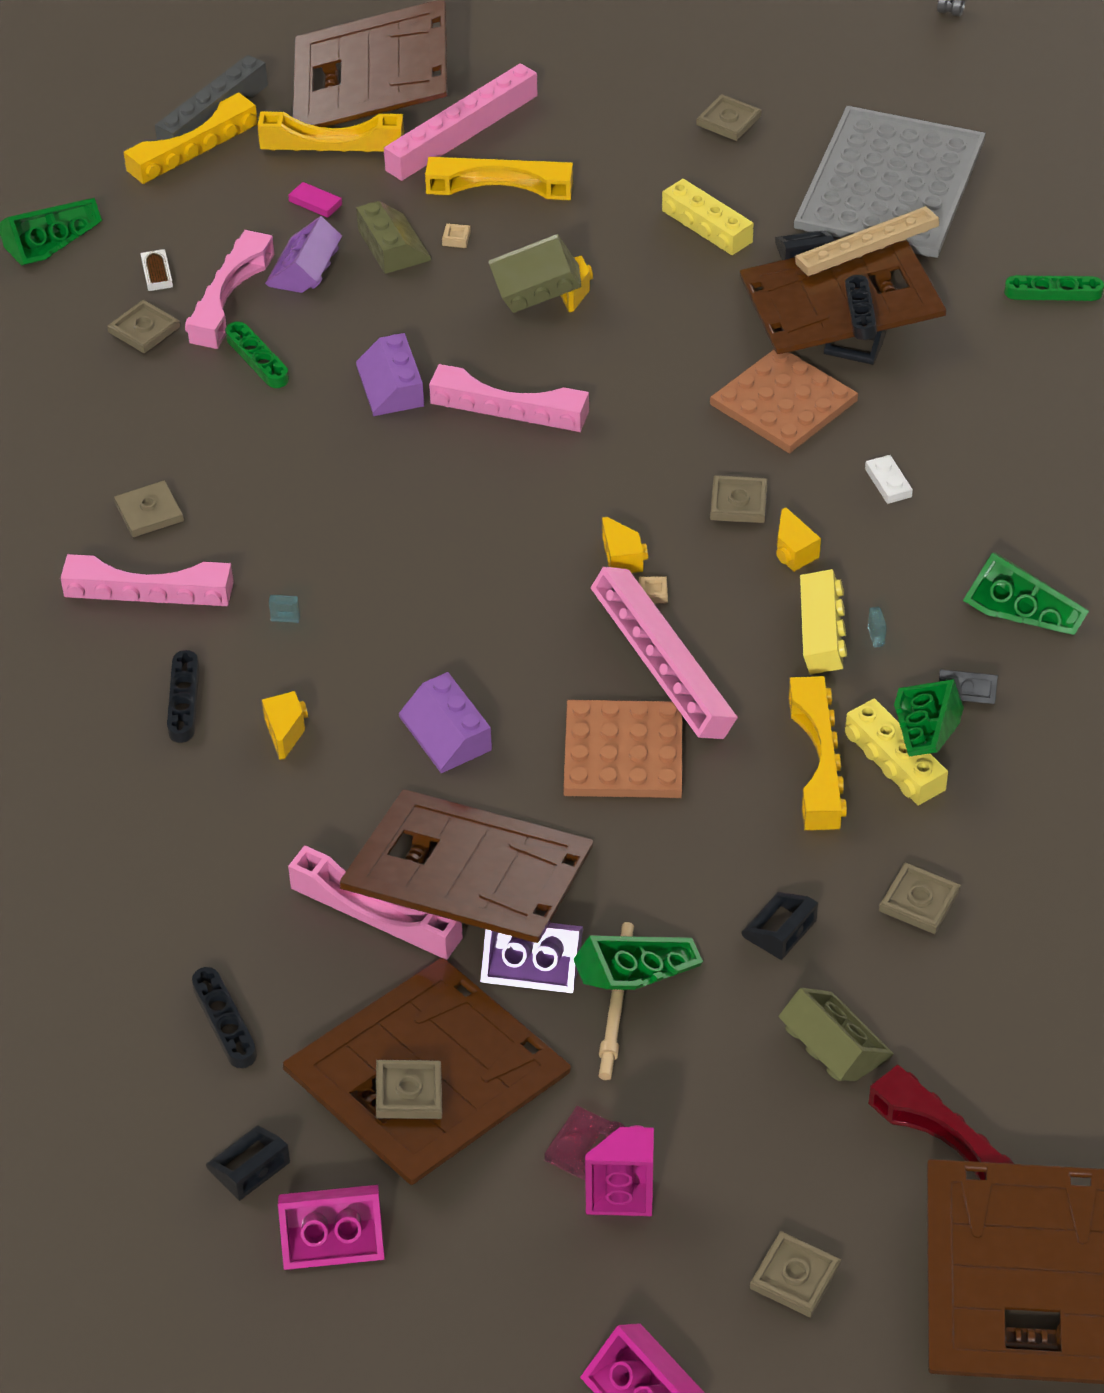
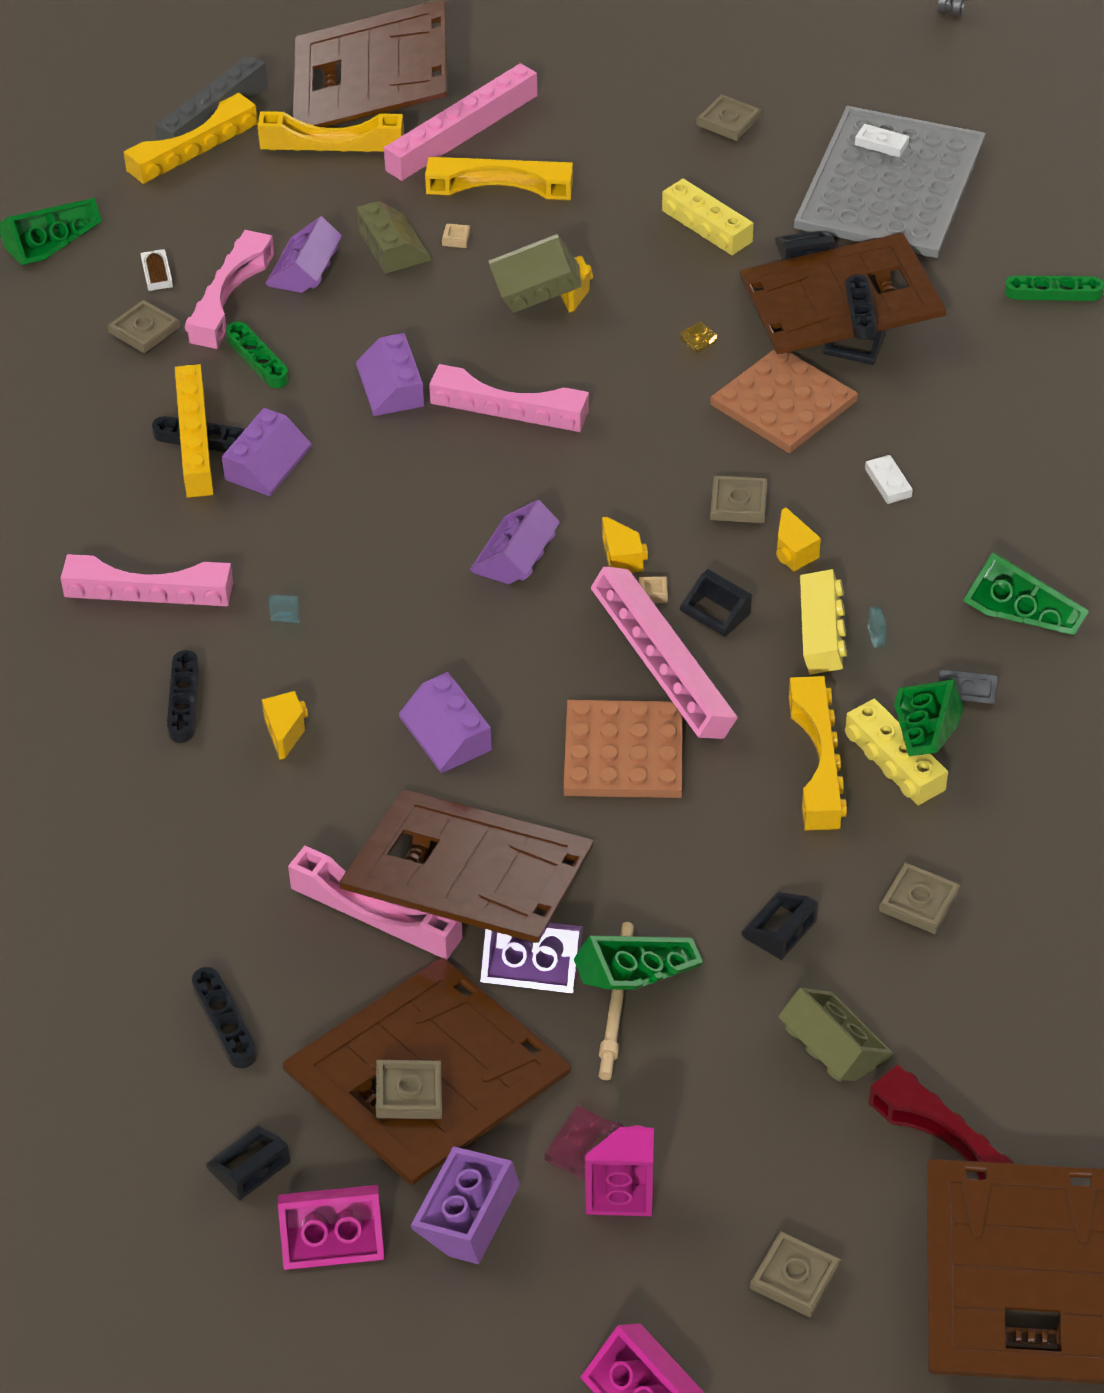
(148, 508): dark tan plate -> none
(167, 430): none -> black beam
(193, 431): none -> yellow arch
(265, 453): none -> medium lavender slope
(315, 199): dark pink tile -> none
(466, 1203): none -> medium lavender slope
(517, 544): none -> medium lavender slope
(698, 337): none -> clear yellow plate
(722, 593): none -> black tile
(867, 241): tan plate -> none
(881, 140): none -> white plate

